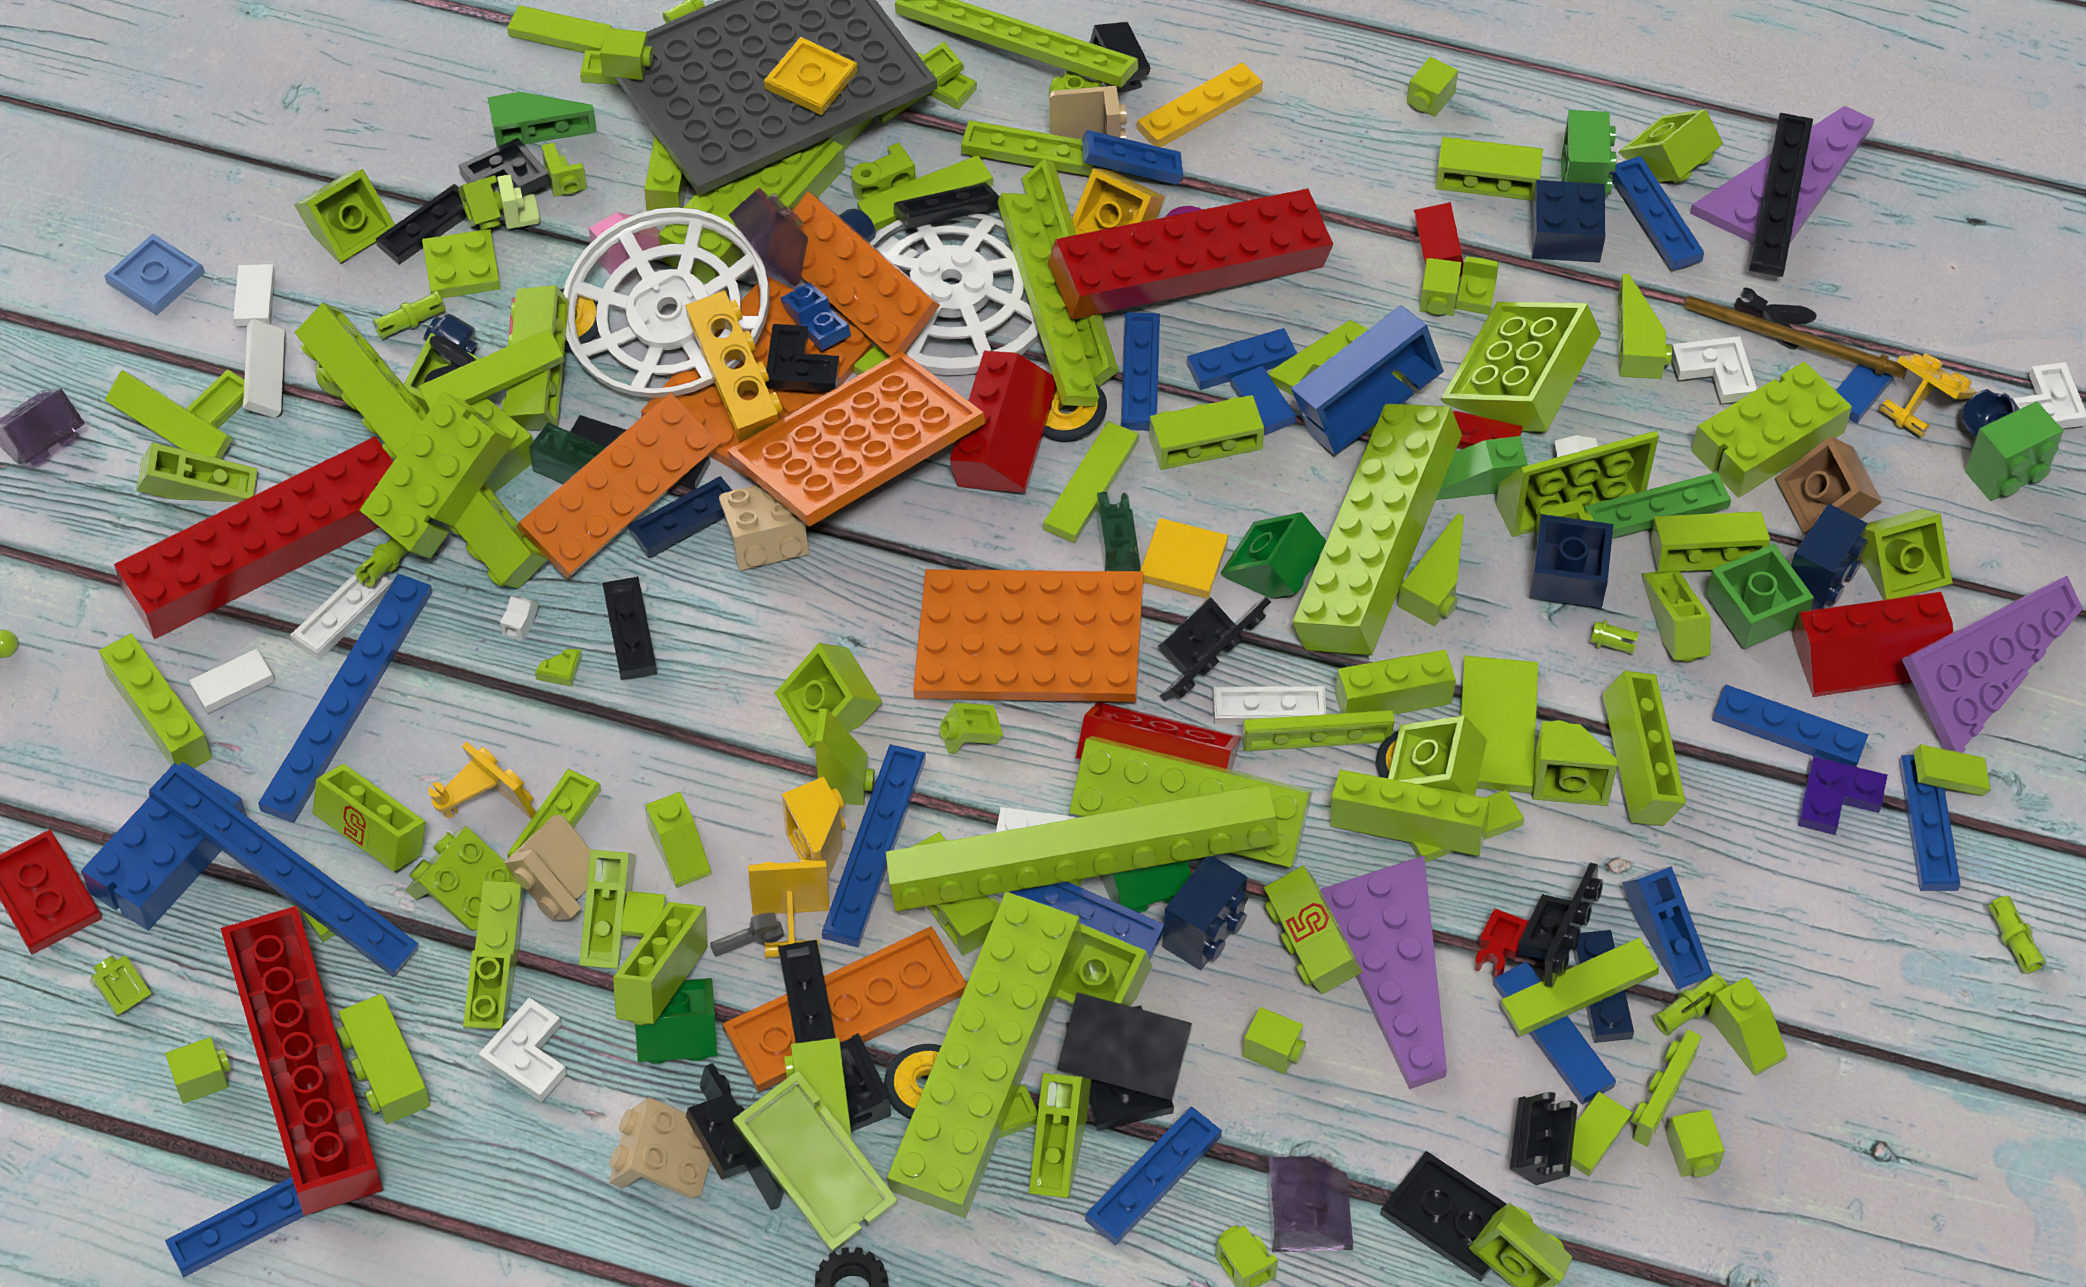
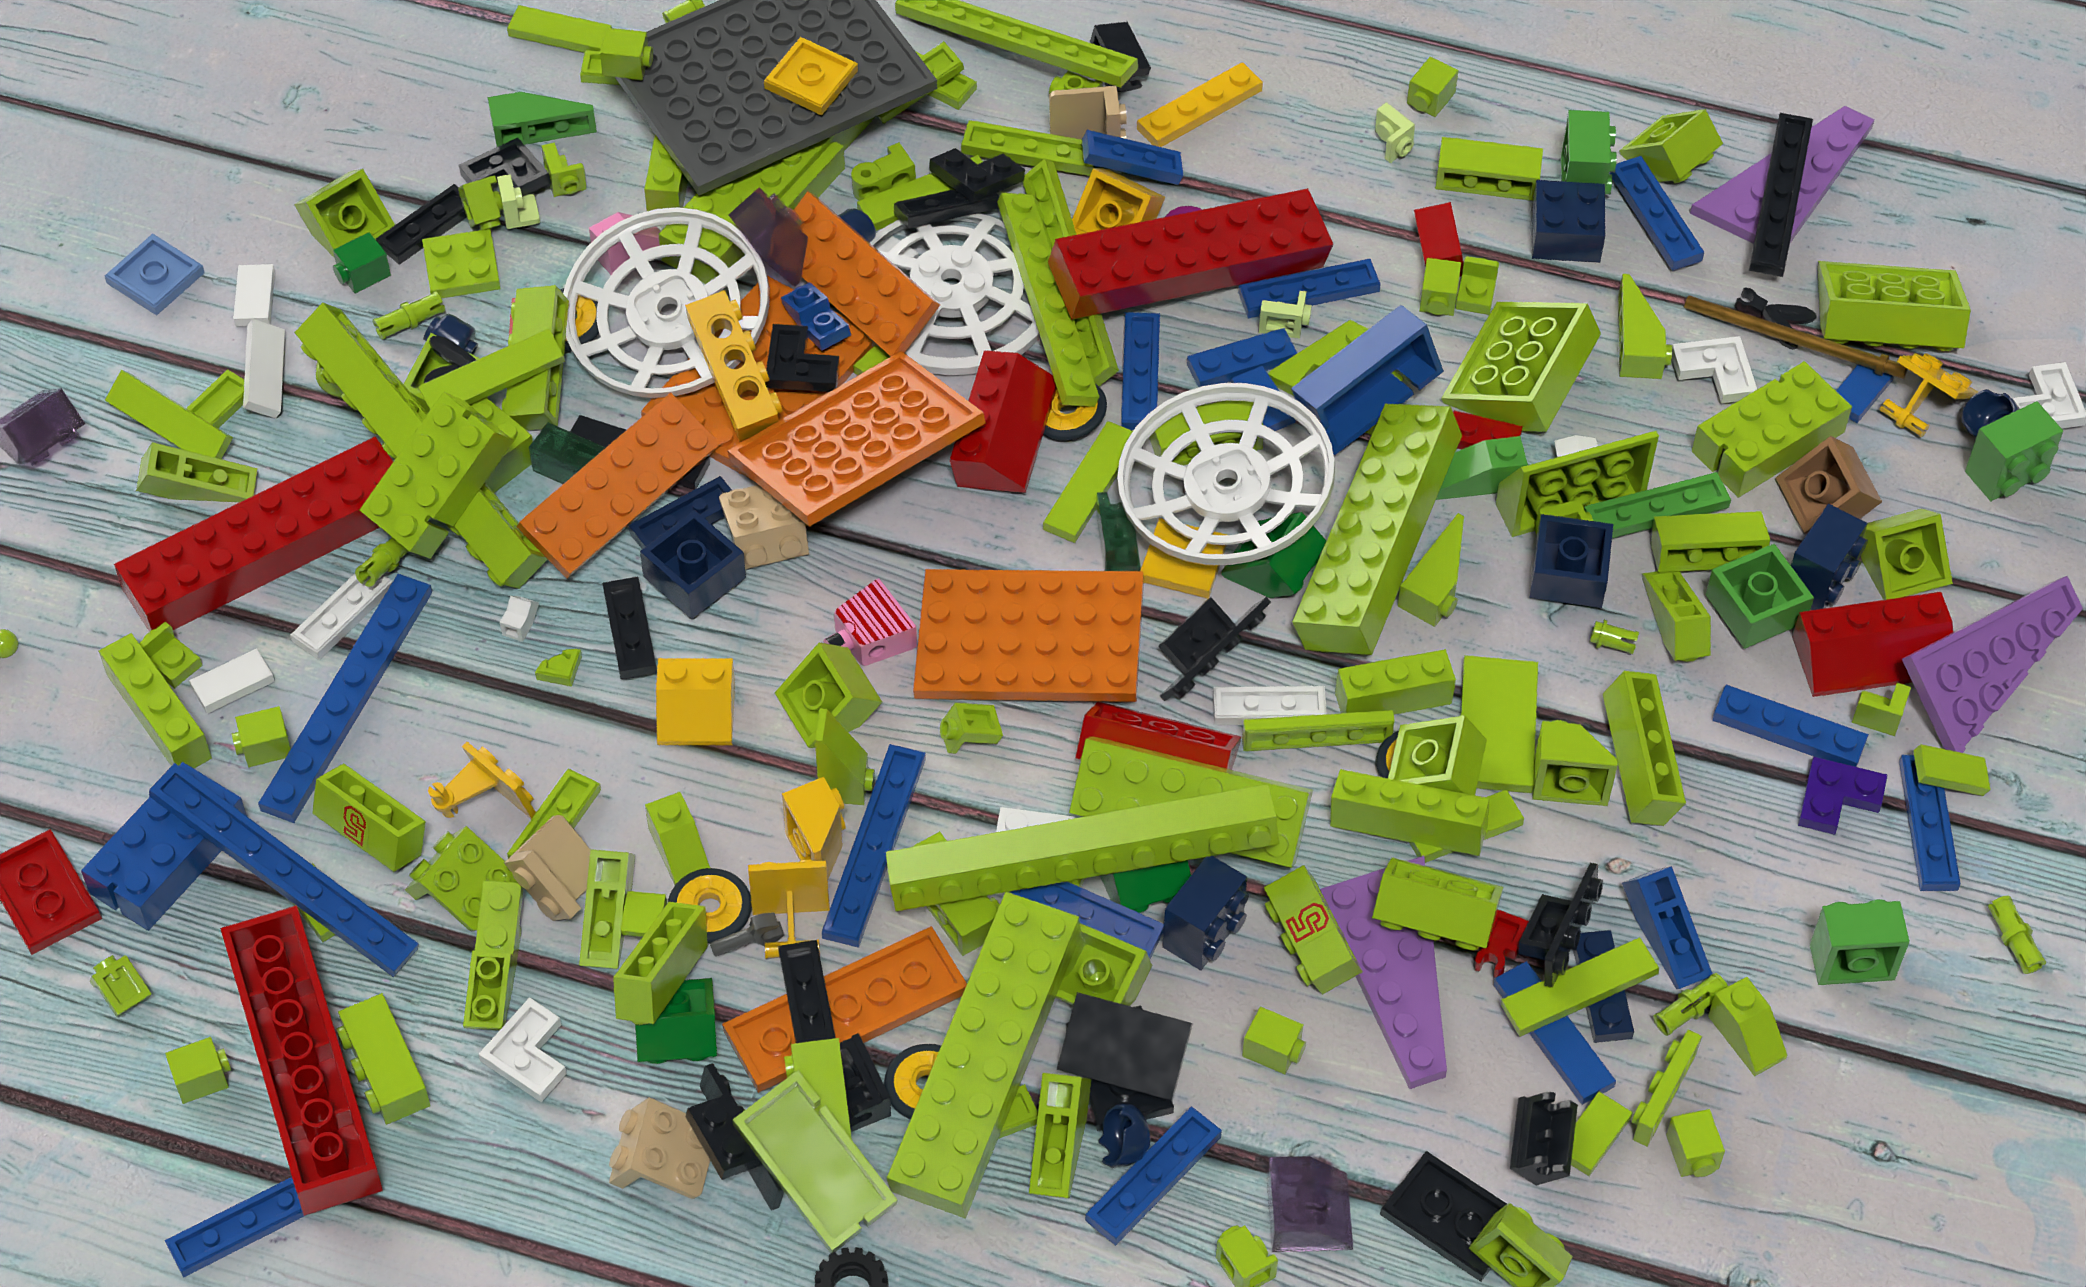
(170, 655): none -> lime bracket
(261, 736): none -> lime brick
(361, 263): none -> green brick
(693, 564): none -> dark blue brick
(695, 701): none -> yellow slope
(718, 885): none -> yellow wheel
(873, 625): none -> bright pink torso
(974, 179): none -> black plate
(1124, 1136): none -> dark blue hair
(1222, 462): none -> white dish
(1283, 315): none -> yellowish green bracket
(1321, 285): none -> blue tile
(1395, 130): none -> yellowish green bracket
(1437, 904): none -> lime slope
(1859, 942): none -> bright green brick
(1882, 712): none -> lime panel
(1892, 305): none -> lime slope

